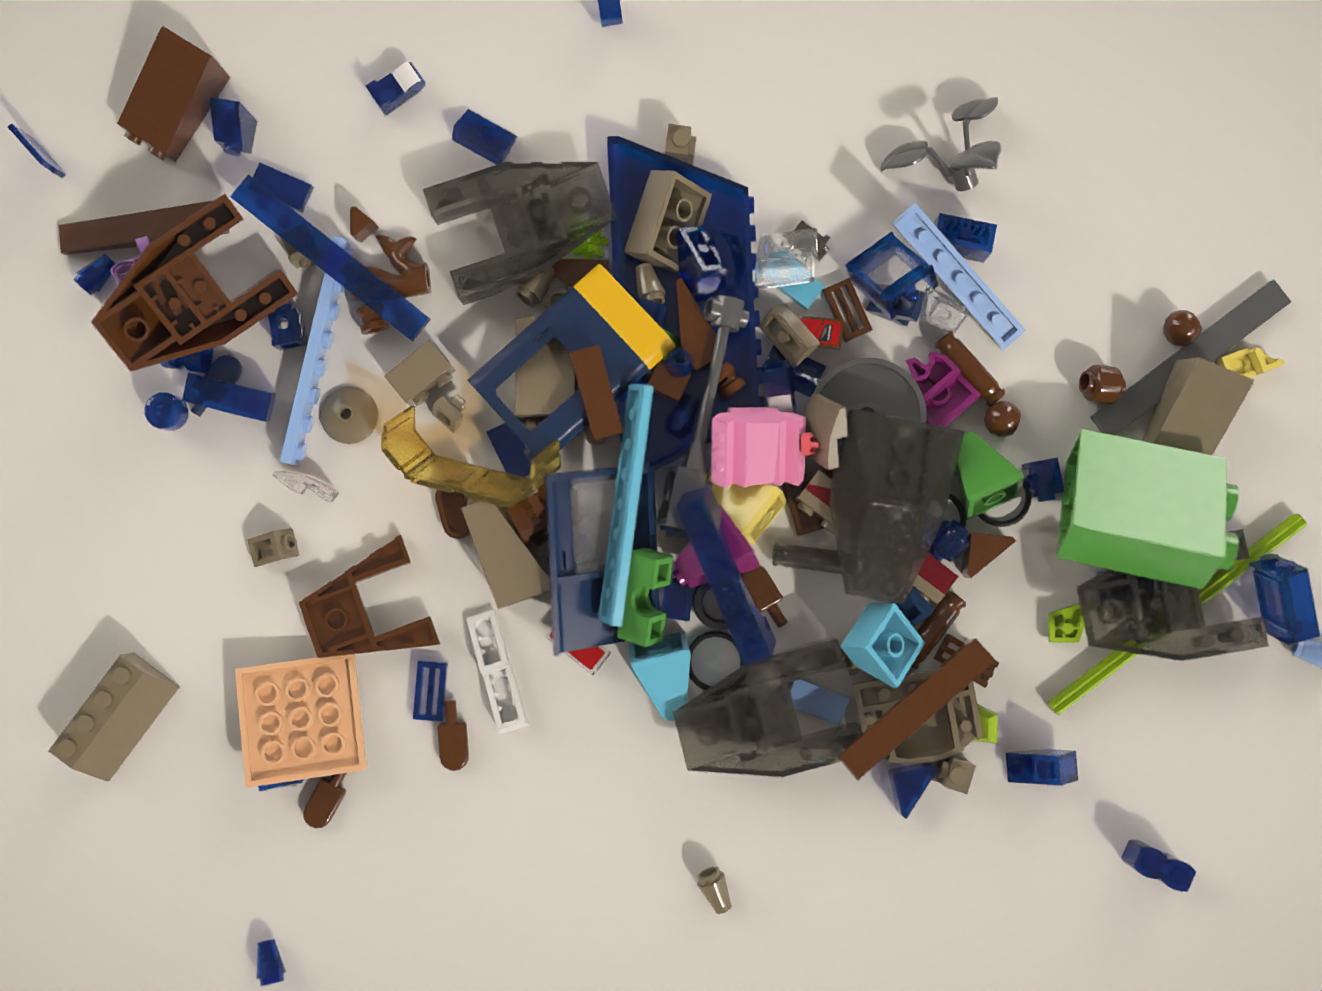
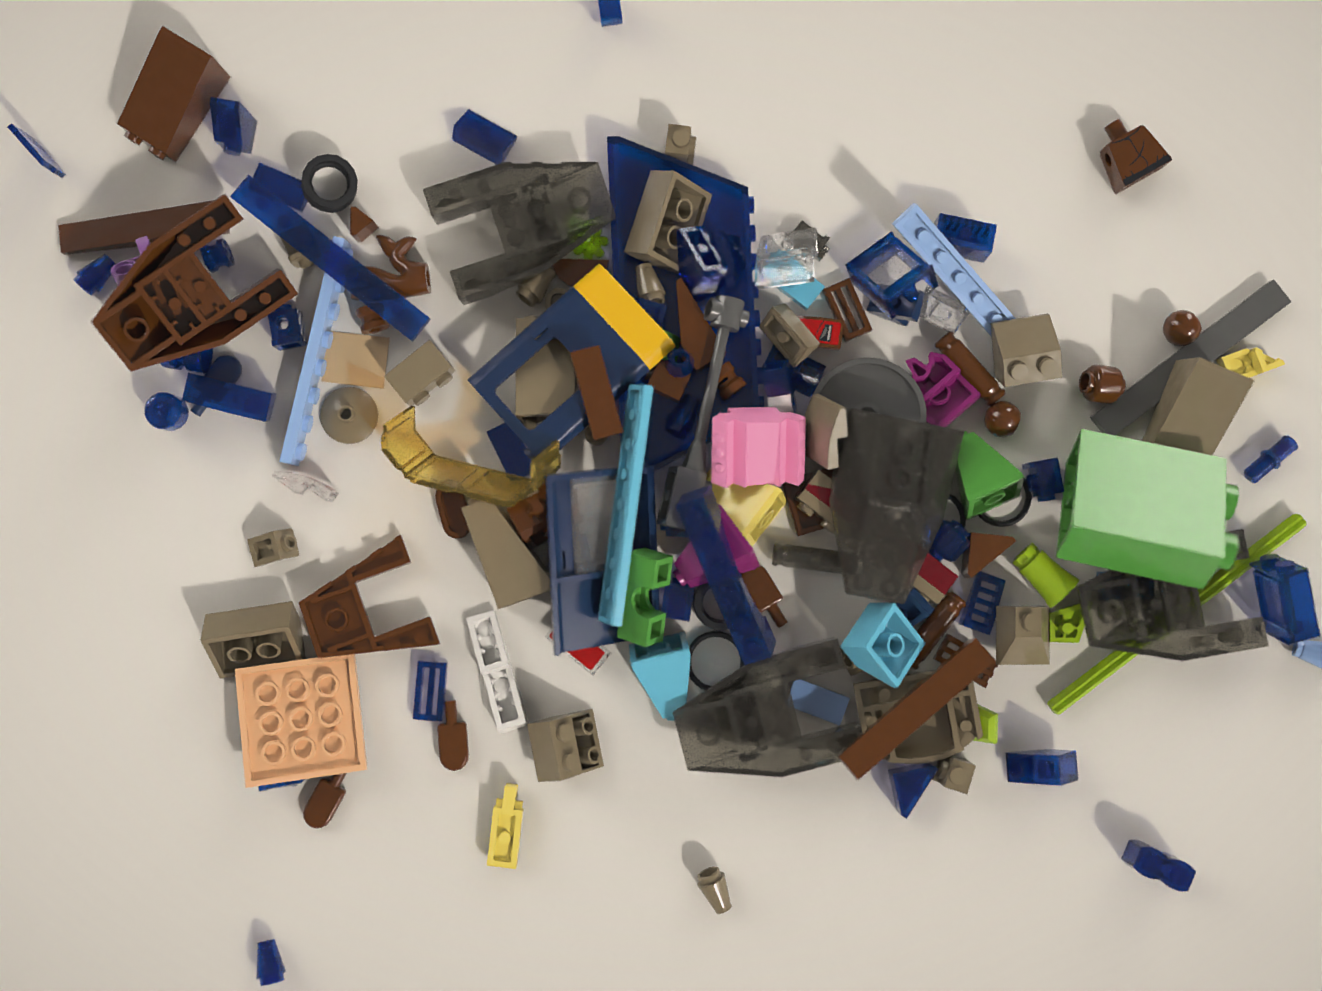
(114, 717): dark tan slope -> none
(217, 255): none -> clear blue wheel
(252, 637): none -> dark tan slope
(338, 163): none -> black tyre
(356, 360): none -> tan sticker
(396, 87): clear blue leg -> none
(449, 412): dark tan tile -> none
(506, 829): none -> light yellow hinge
(565, 745): none -> dark tan slope
(808, 444): coral rock -> none
(979, 156): dark grey plant -> none
(990, 615): none -> clear blue slope
(1022, 635): none -> dark tan slope
(1025, 350): none -> dark tan slope
(1045, 574): none -> lime plant
(1131, 155): none -> reddish brown torso
(1270, 459): none -> clear blue axle

